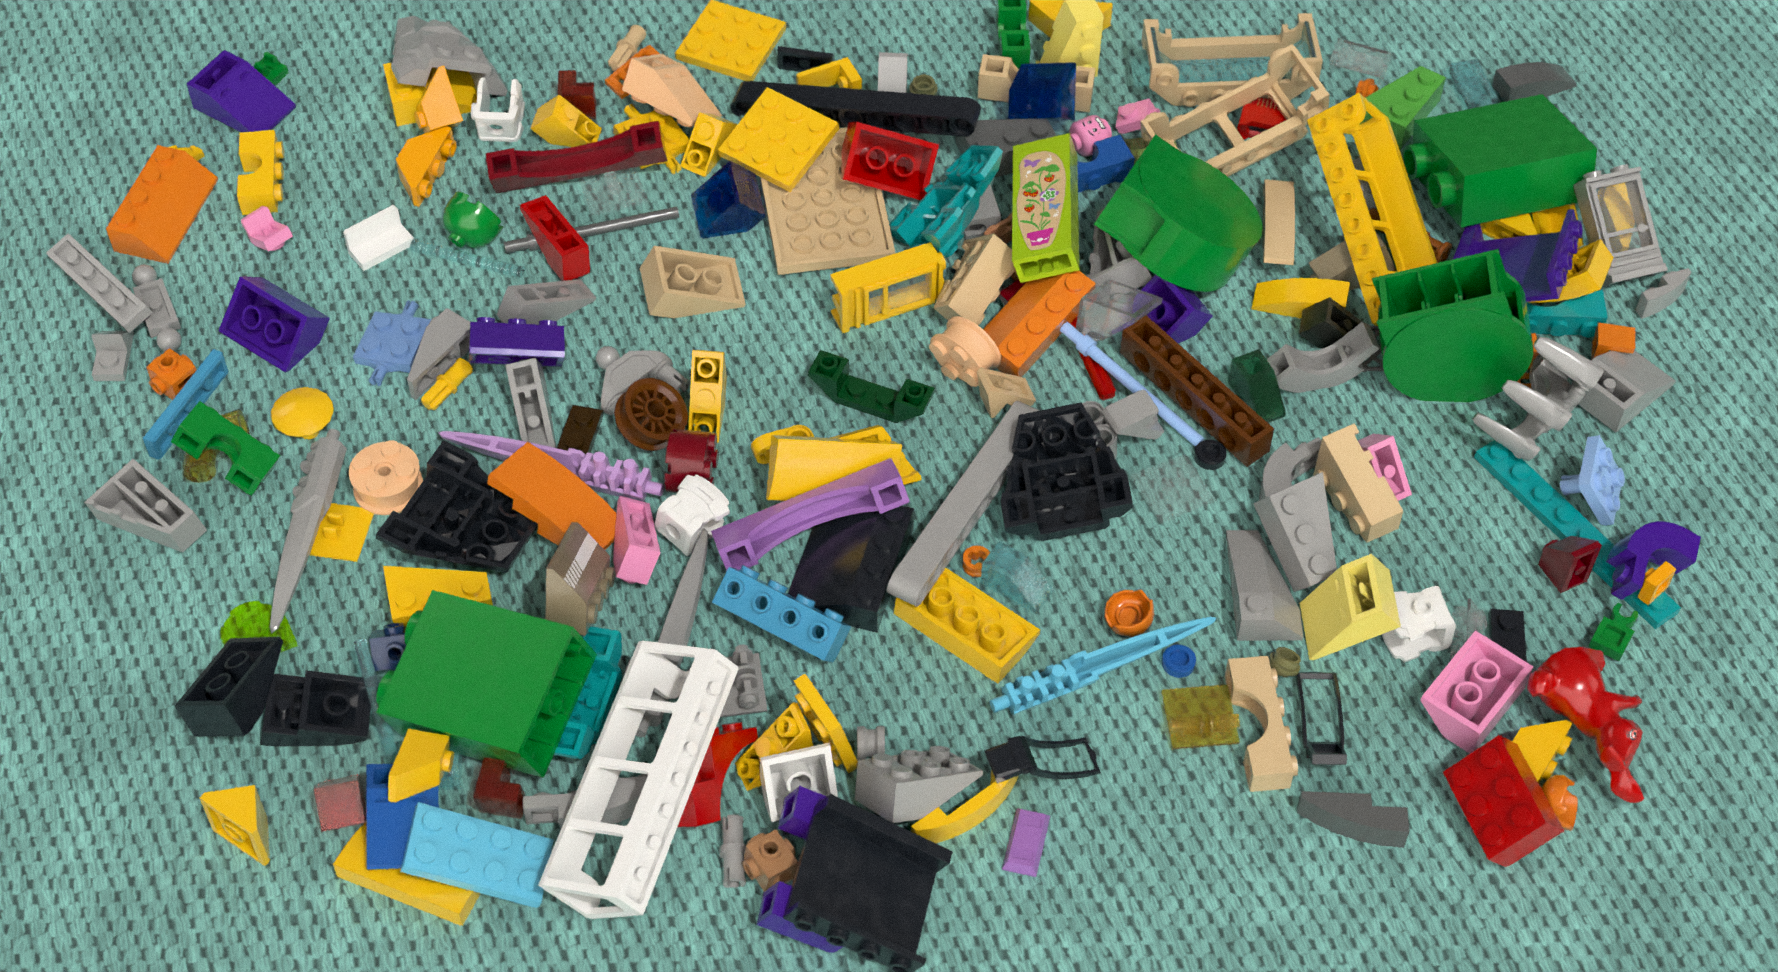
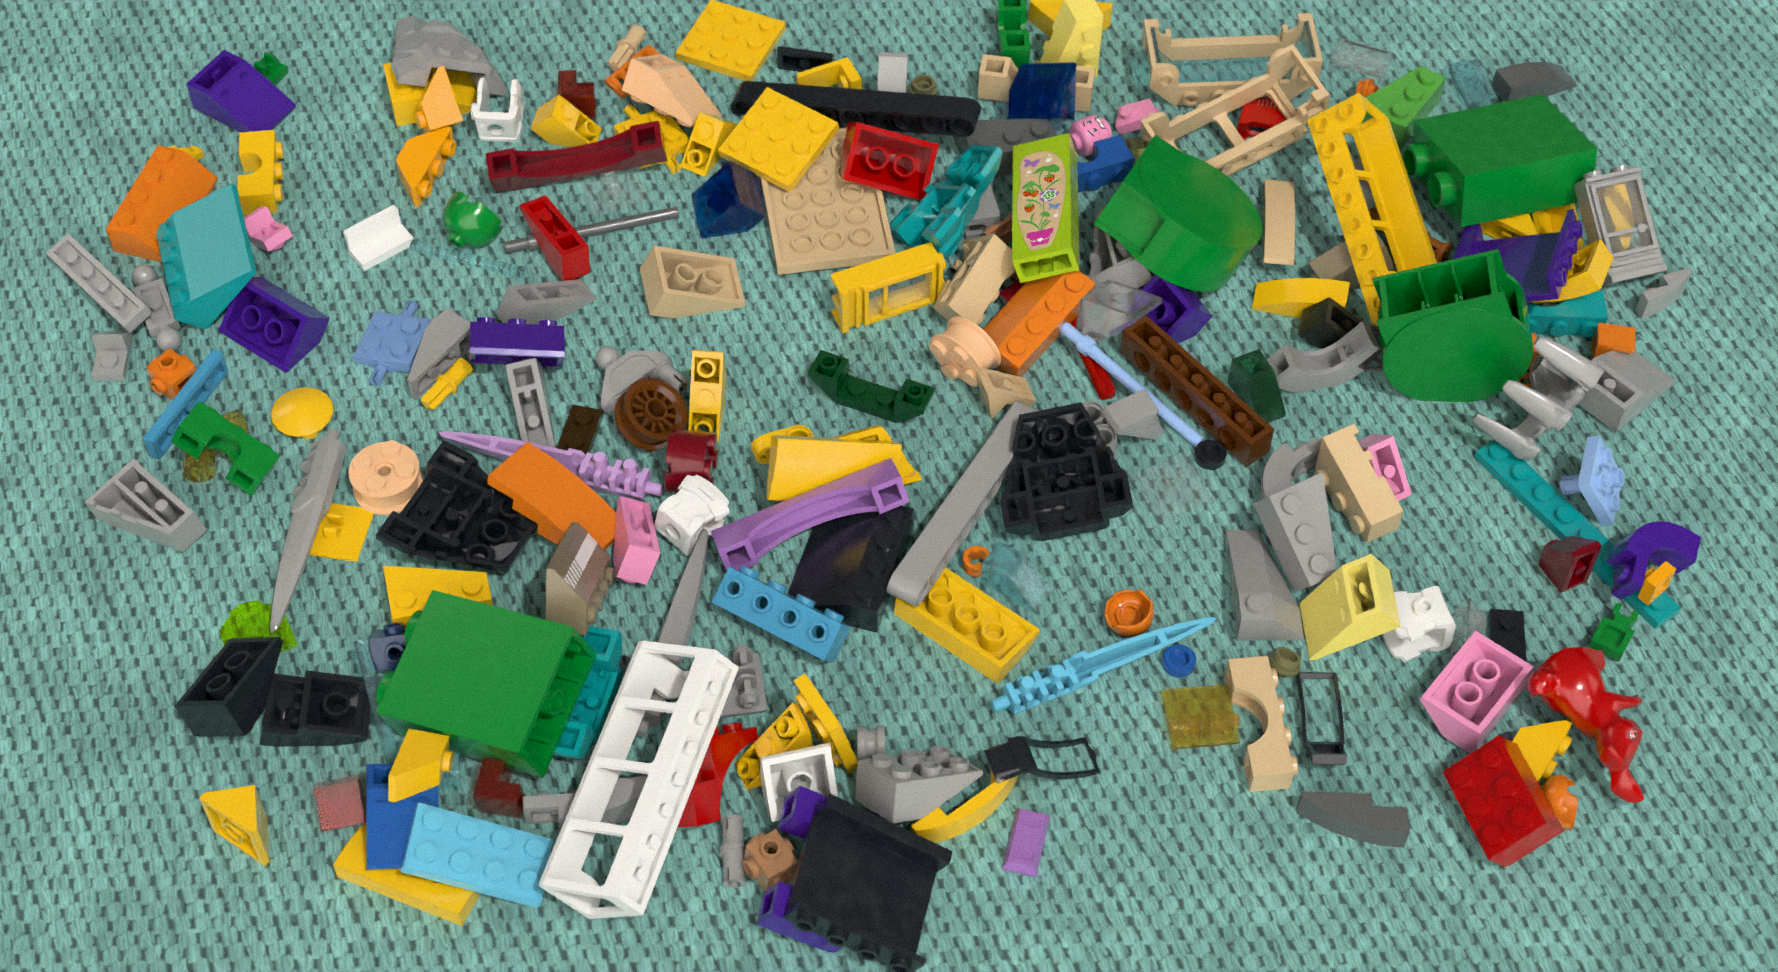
(206, 256): none -> teal slope

